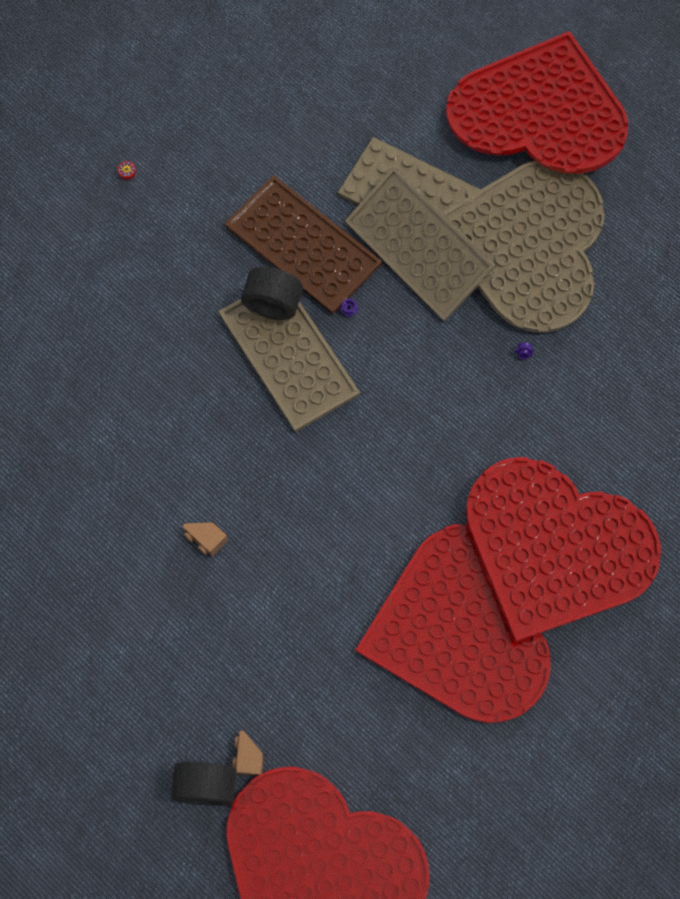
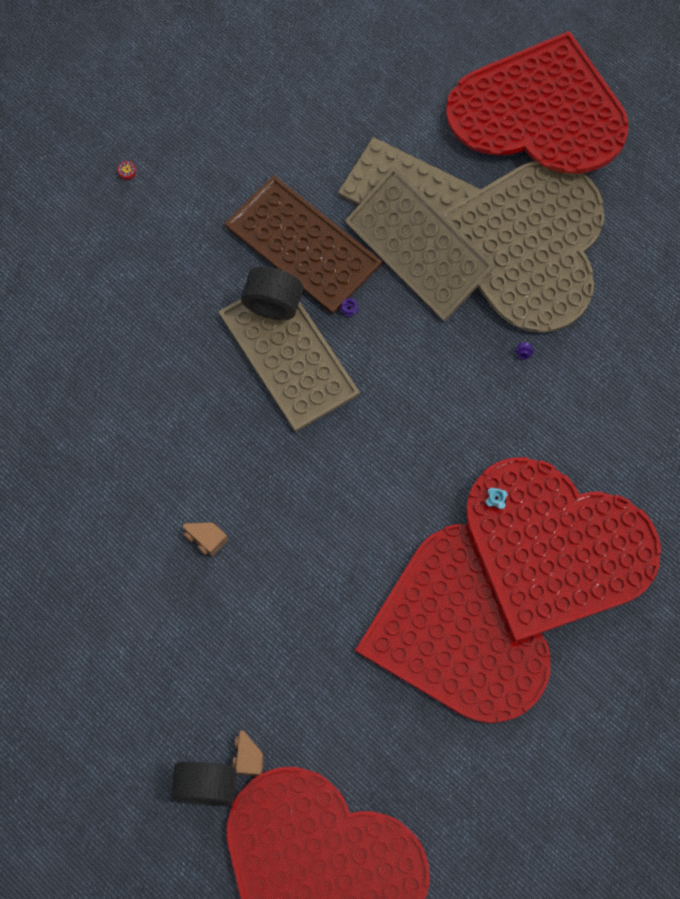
(501, 494): none -> medium azure plate

